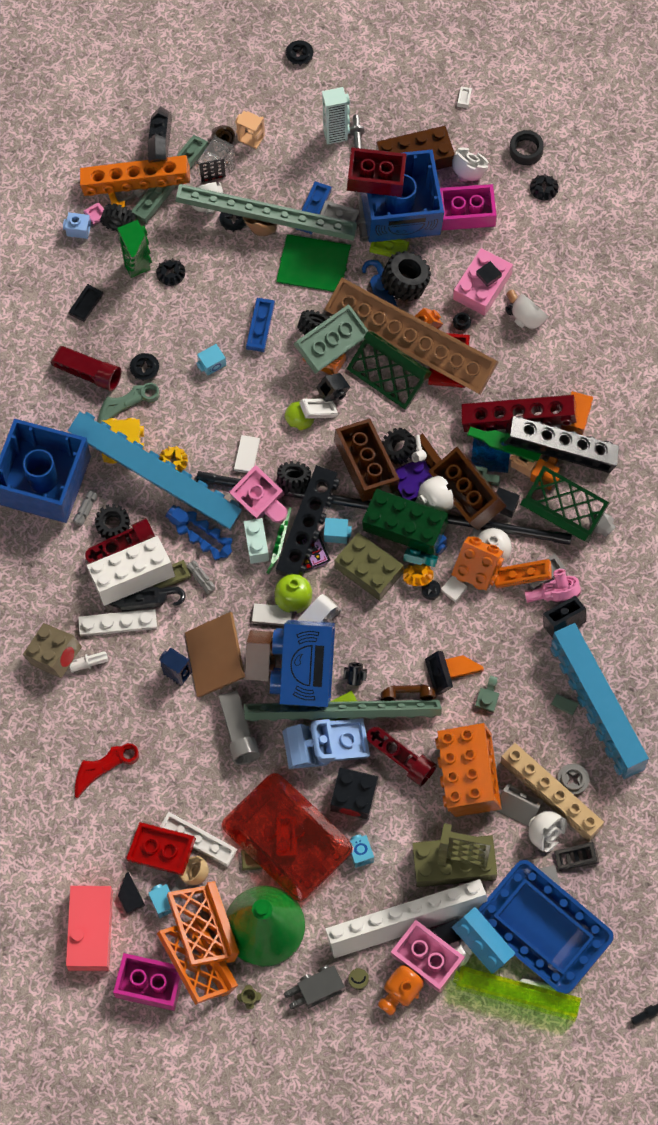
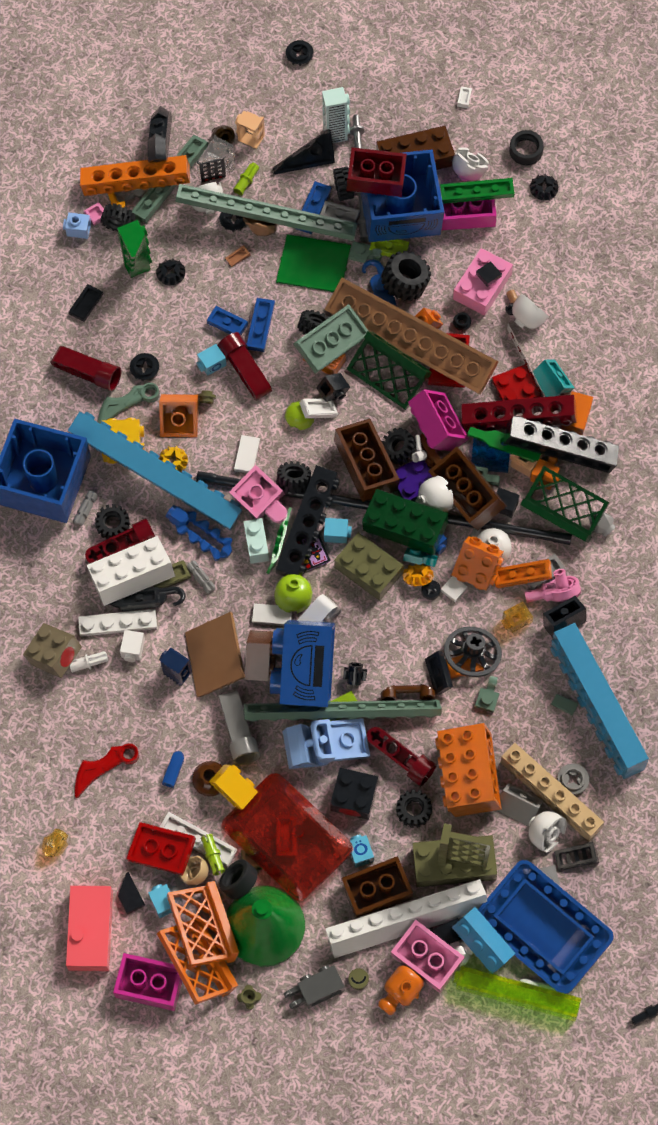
(54, 843): none -> clear yellow rock
(132, 645): none -> white brick
(173, 769): none -> blue bar
(178, 415): none -> orange slope
(200, 784): none -> reddish brown piece
(206, 397): none -> olive plate
(212, 854): none -> lime pin
(226, 321): none -> blue plate
(233, 786): none -> yellow brick
(236, 352): none -> dark red beam
(237, 256): none -> nougat piece
(238, 879): none -> black tyre
(246, 179): none -> lime axle
(313, 154): none -> black wing
(340, 180): none -> black tyre
(361, 253): none -> sand green plate
(377, 887): none -> reddish brown brick
(417, 797): none -> black tyre
(437, 420): none -> dark pink brick
(473, 648): none -> black wheel
(477, 190): none -> green plate
(516, 384): none -> red plate
(520, 612): none -> clear yellow brick
(524, 359): none -> white sticker
(552, 378): none -> teal panel

